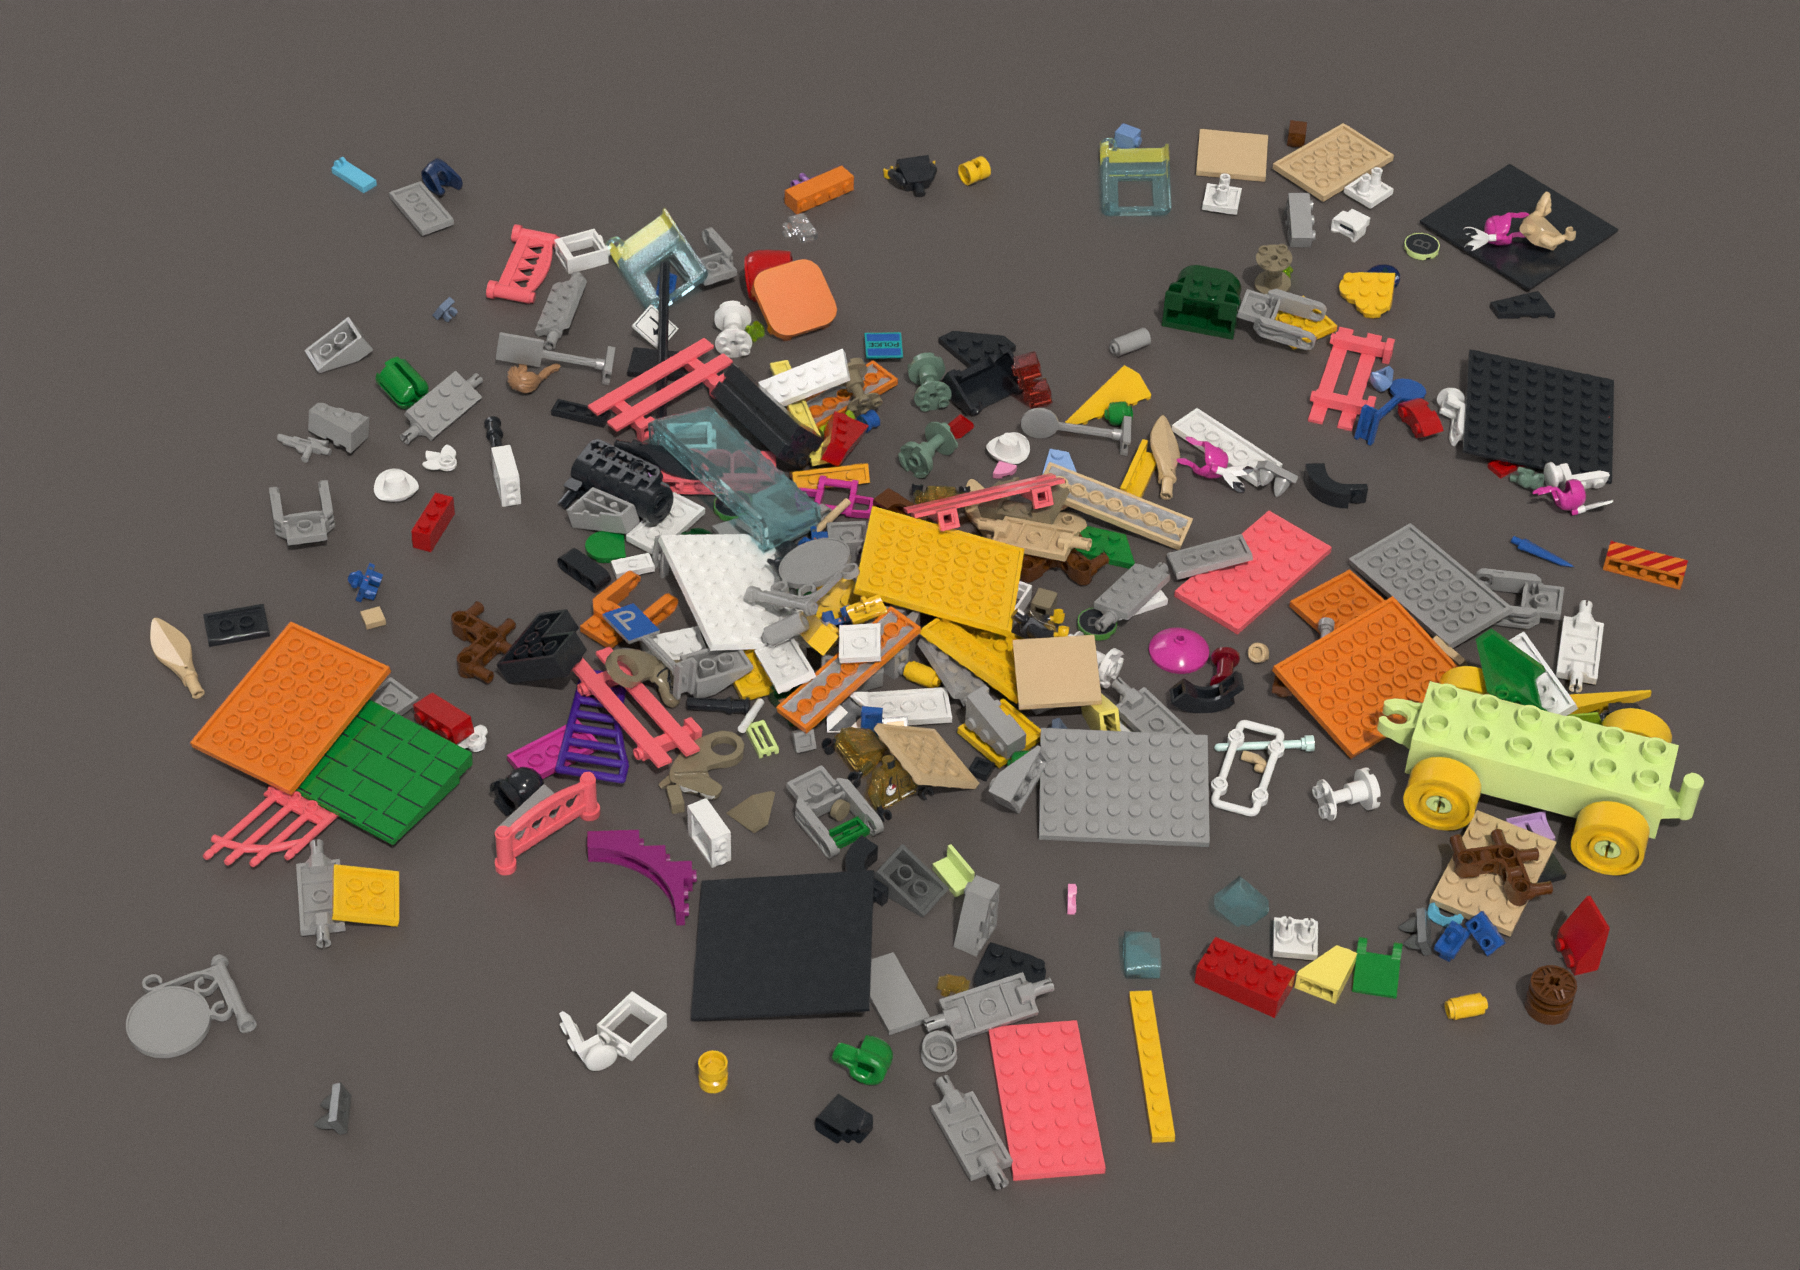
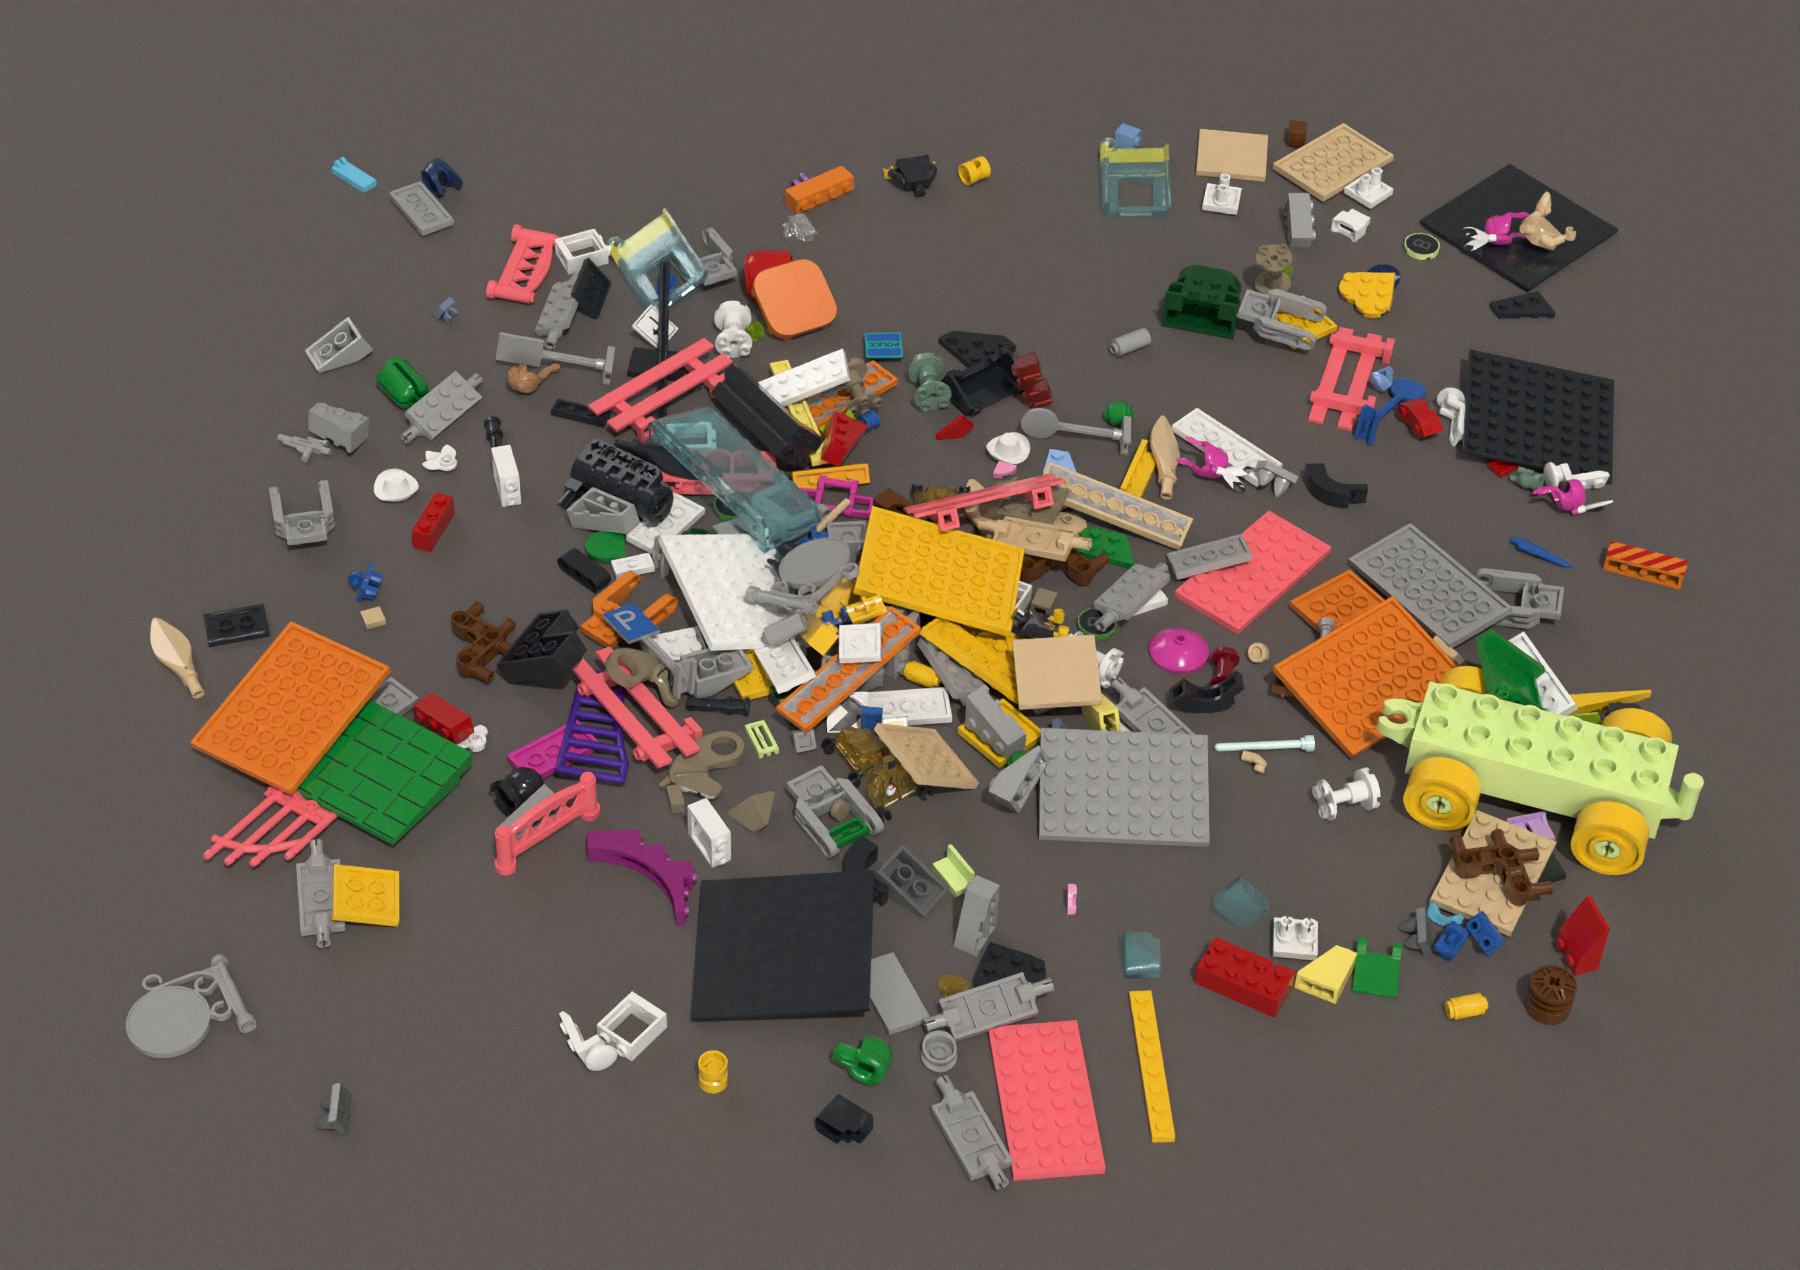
(591, 288): none -> black tile
(750, 716): white piece -> none
(919, 456): sand green piece -> none
(981, 768): black tile -> none
(1122, 386): yellow wedge -> none
(1259, 795): white bar -> none
(1580, 648): white plate -> none

